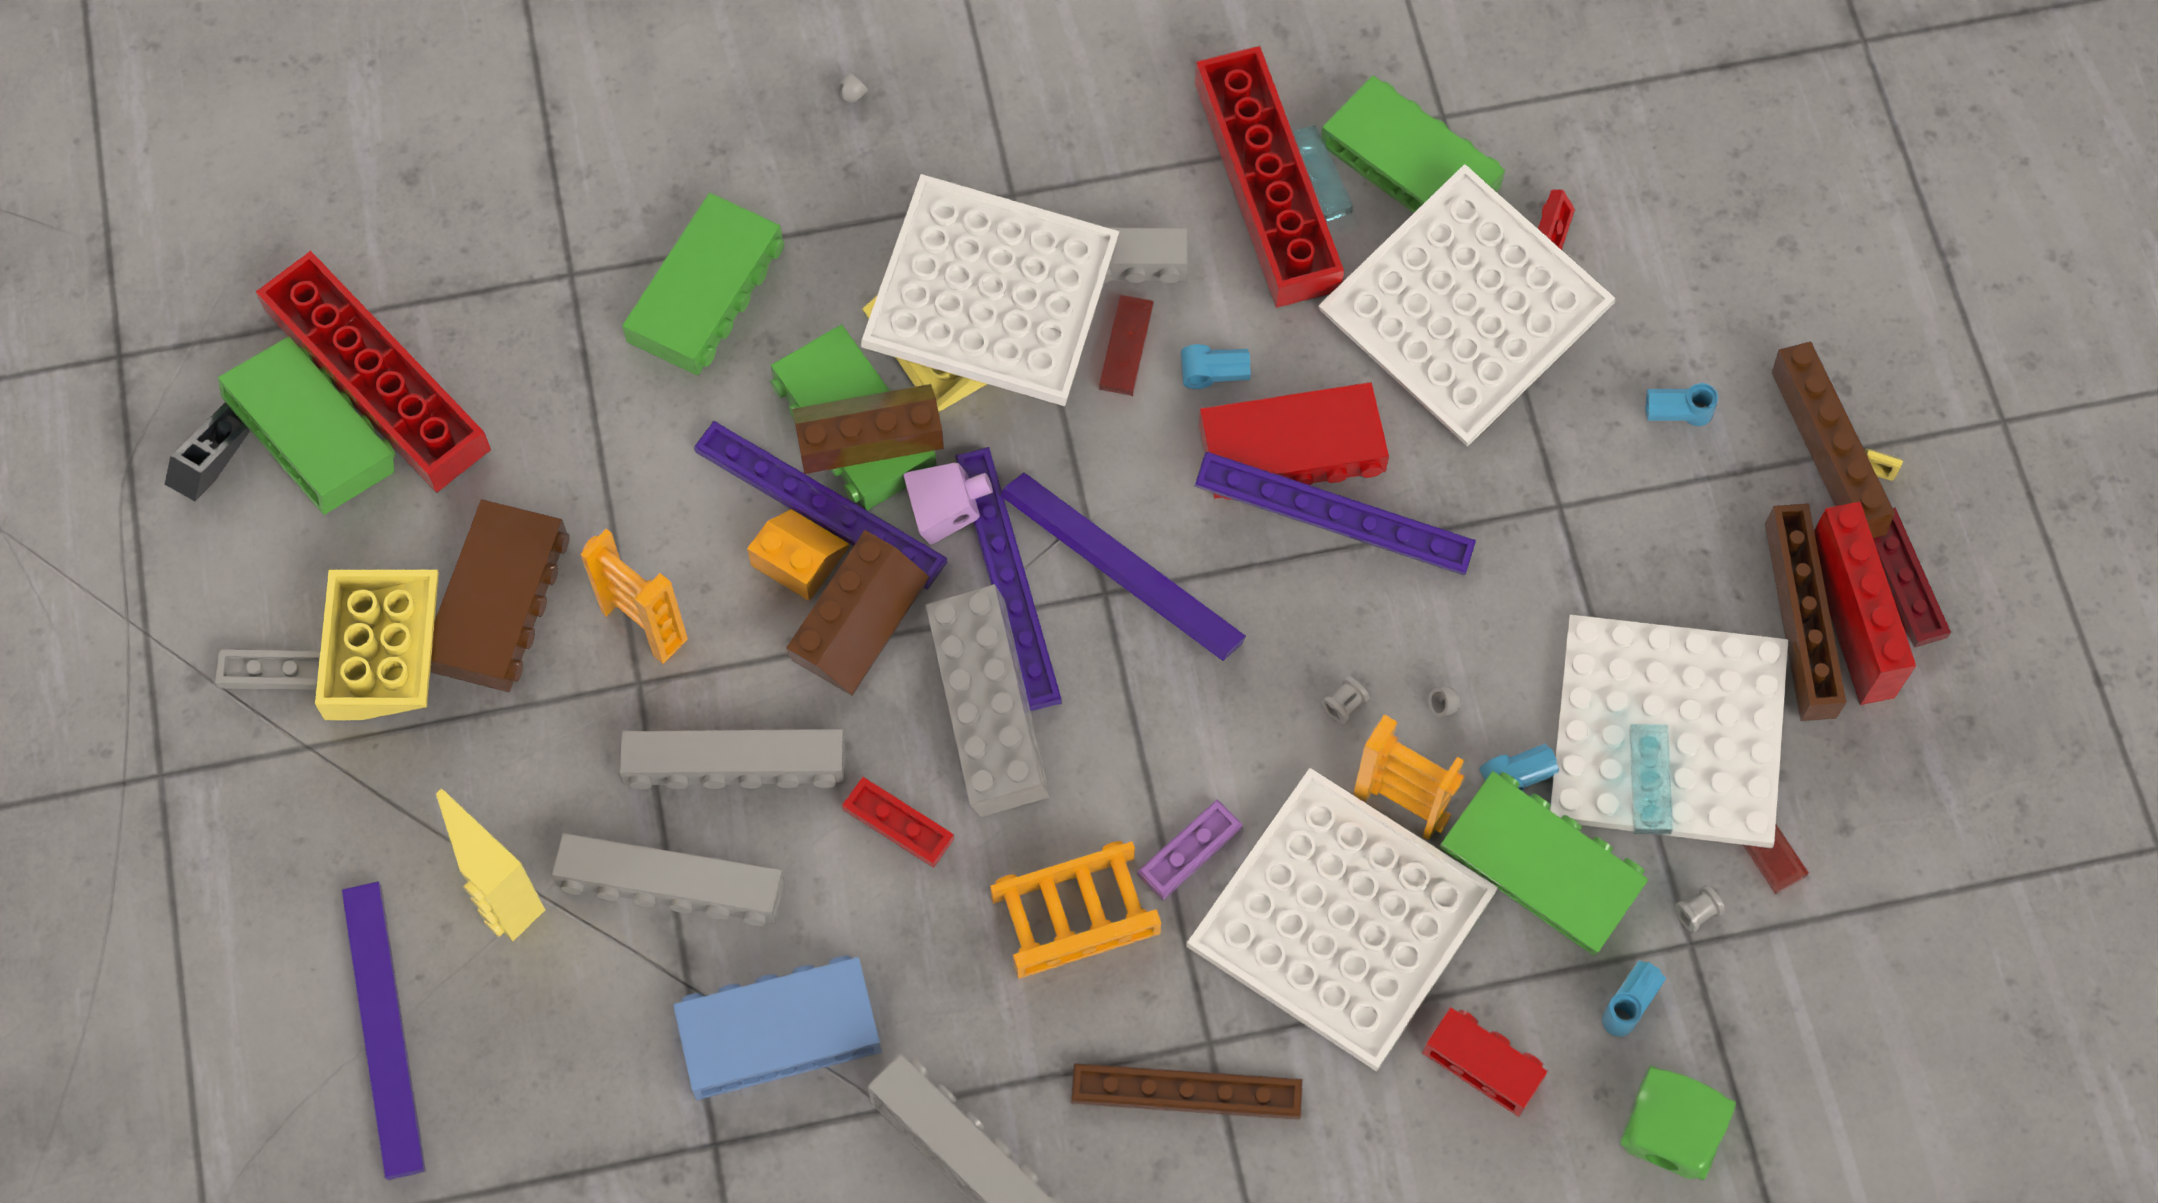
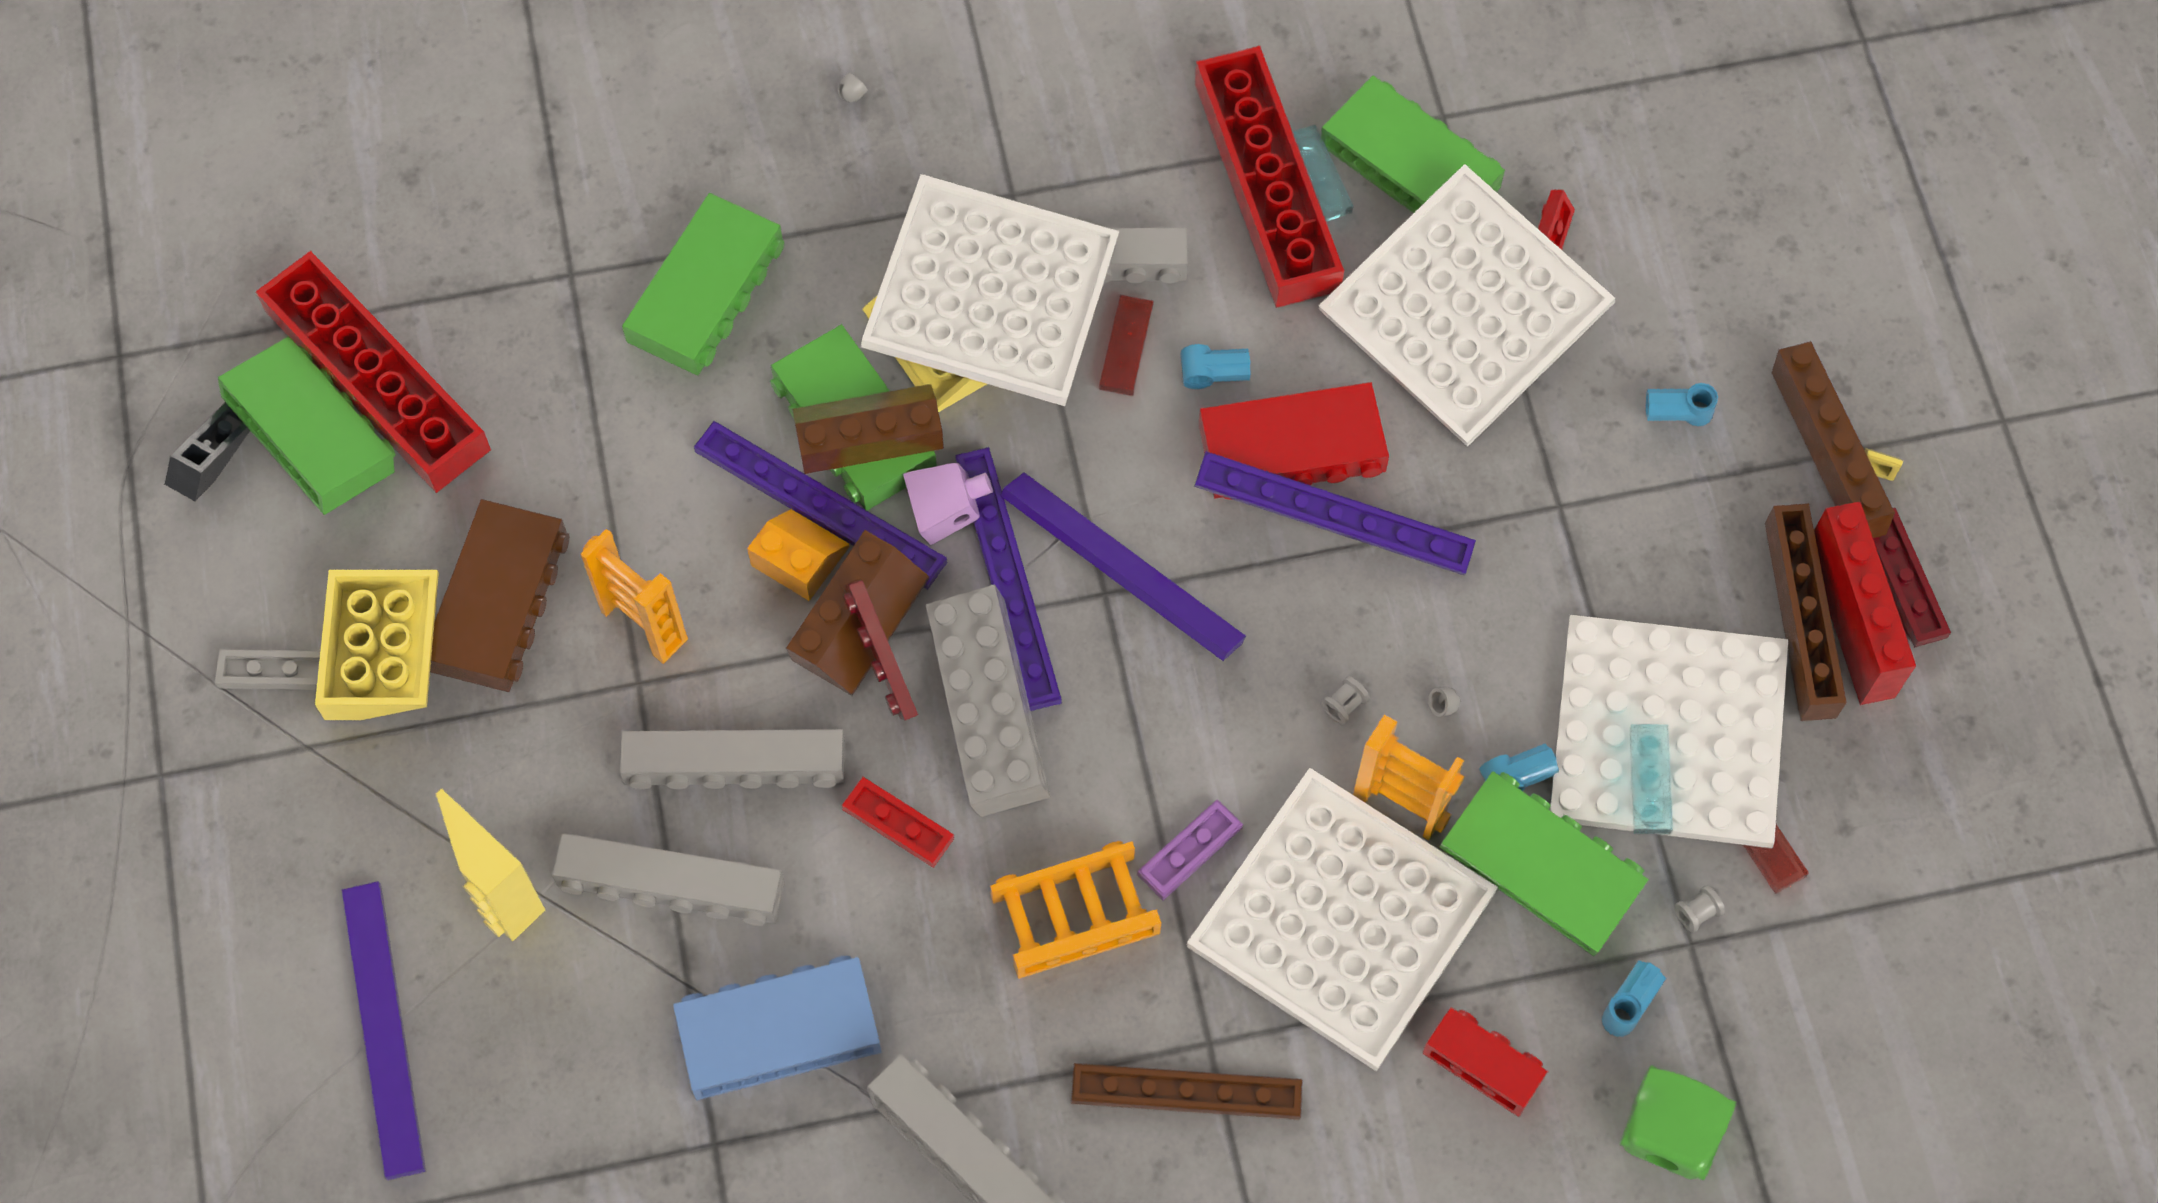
(873, 636): none -> dark red plate

